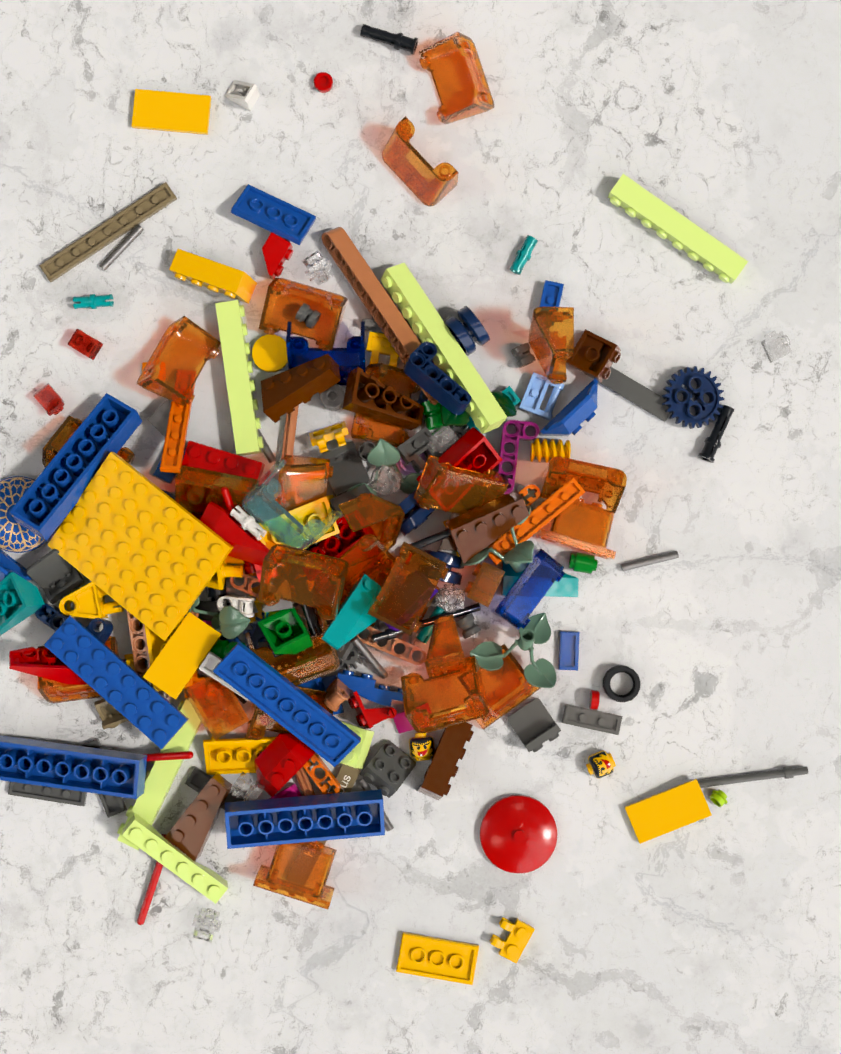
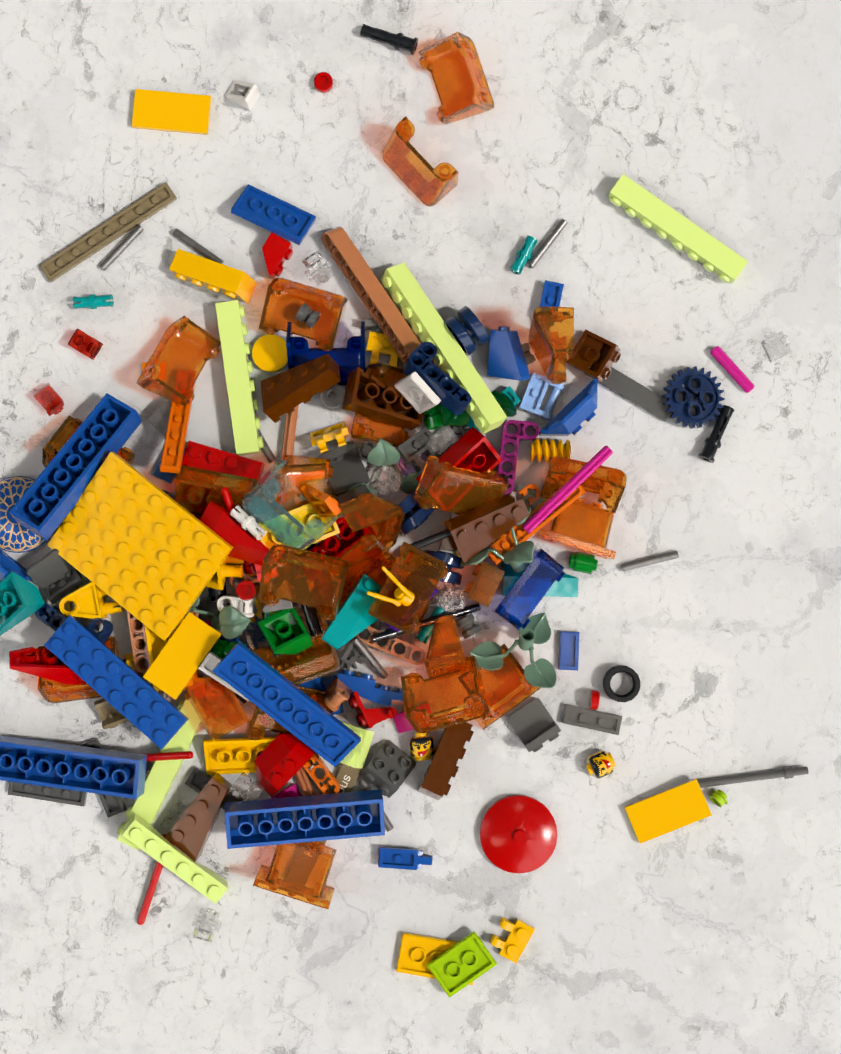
(196, 246): none -> flat silver bar
(246, 590): none -> red tile
(321, 502): none -> orange wing
(402, 594): none -> yellow plant
(403, 858): none -> blue hinge
(417, 392): none -> white tile
(461, 964): none -> lime tile
(506, 355): none -> blue slope
(547, 243): none -> flat silver bar
(567, 489): none -> dark pink axle
(732, 369): none -> dark pink axle

